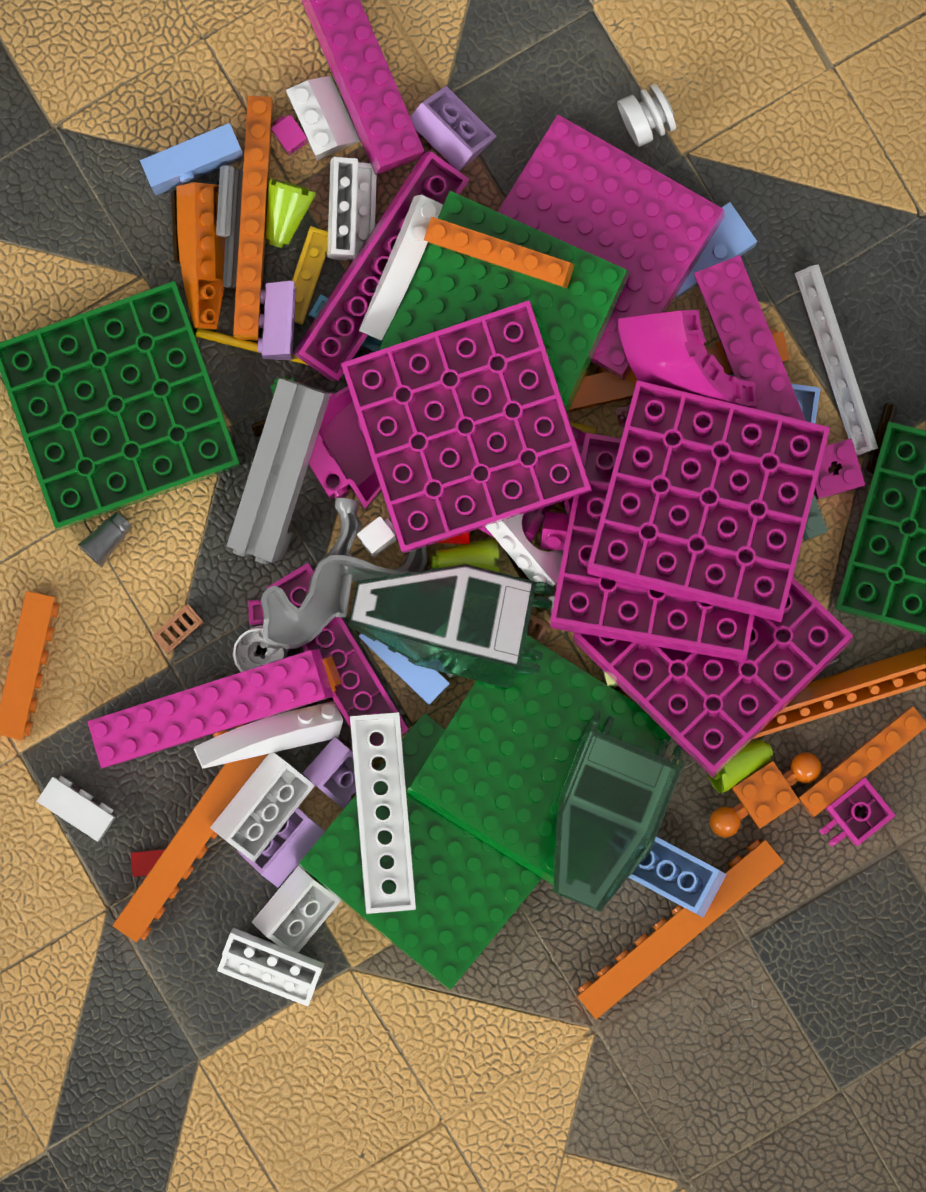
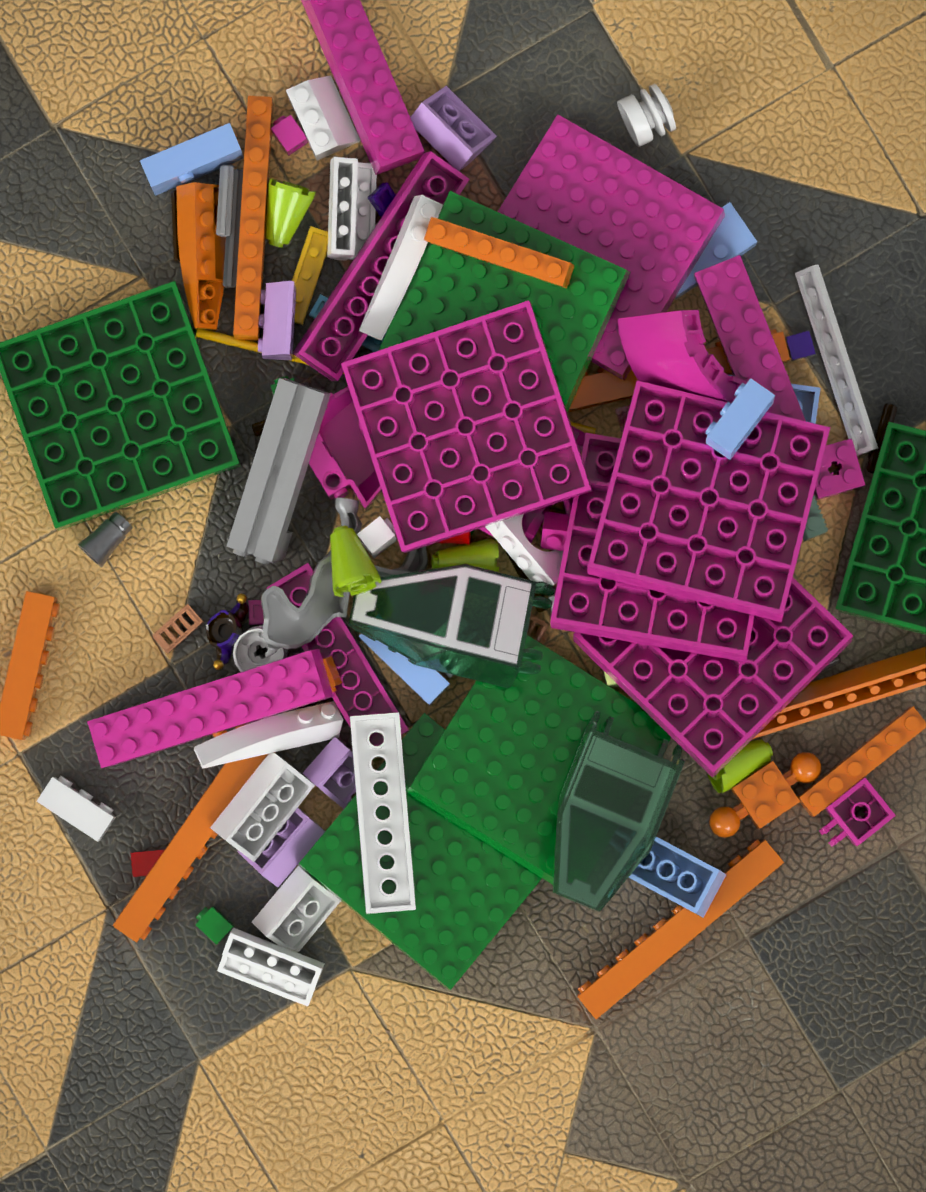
(213, 924): none -> green brick
(225, 629): none -> dark brown piece
(351, 564): none -> lime cone
(382, 198): none -> dark purple tile
(739, 418): none -> light blue brick
(800, 345): none -> dark purple tile

